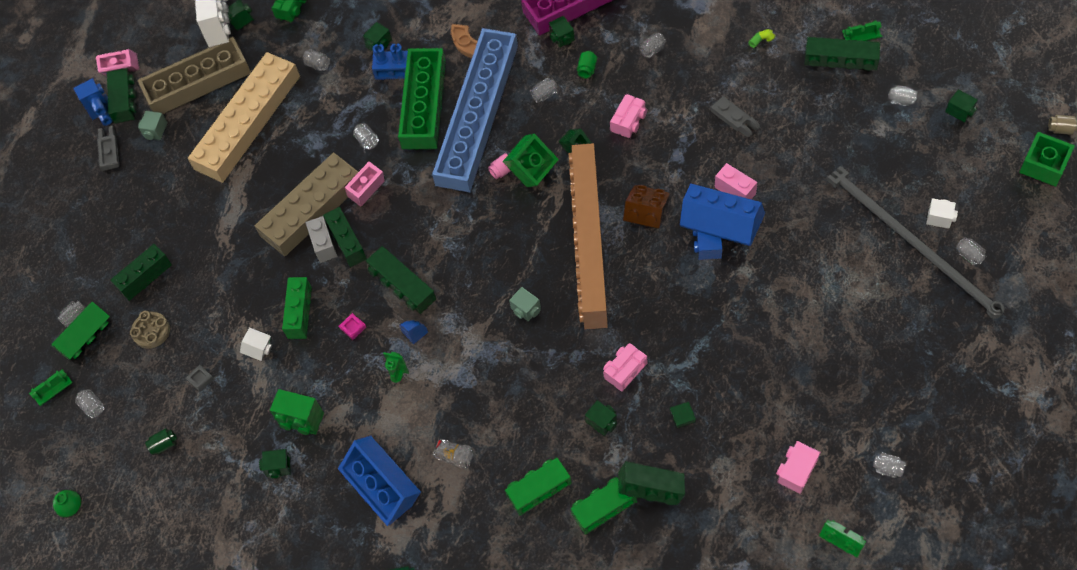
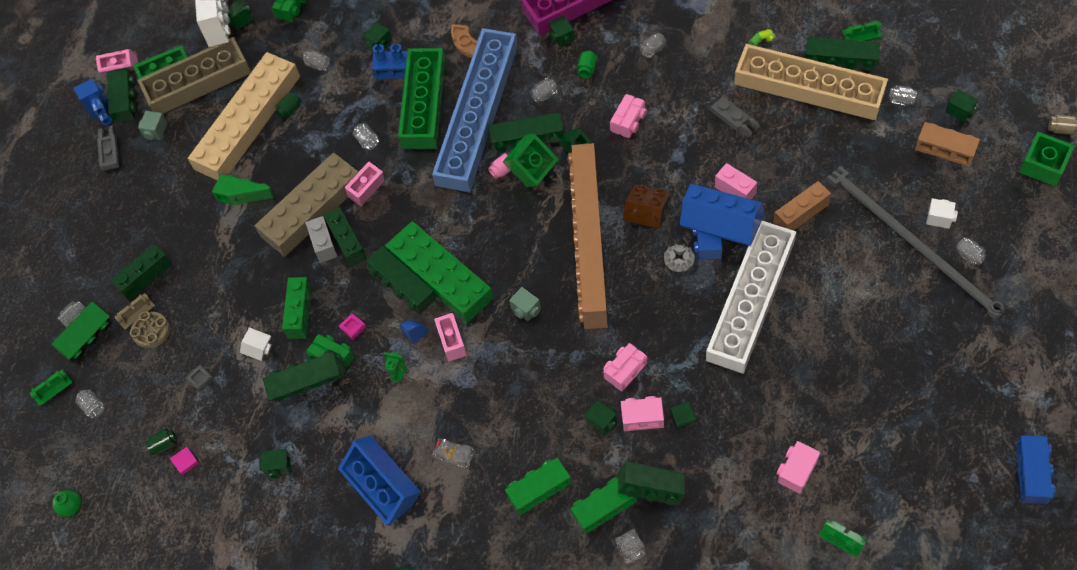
(130, 313): none -> dark tan hinge
(159, 62): none -> green brick
(184, 460): none -> dark pink tile
(239, 191): none -> green slope
(287, 105): none -> dark green brick
(296, 412): green brick -> none
(304, 377): none -> dark green brick
(328, 343): none -> green brick
(441, 271): none -> green brick
(450, 337): none -> bright pink brick
(508, 134): none -> dark green brick
(630, 546): none -> clear brick
(642, 413): none -> bright pink brick
(679, 265): none -> light grey gear
(750, 297): none -> white brick
(802, 207): none -> medium nougat brick
(810, 81): none -> tan brick
(889, 465): clear brick -> none
(947, 144): none -> medium nougat brick
(1035, 469): none -> blue brick

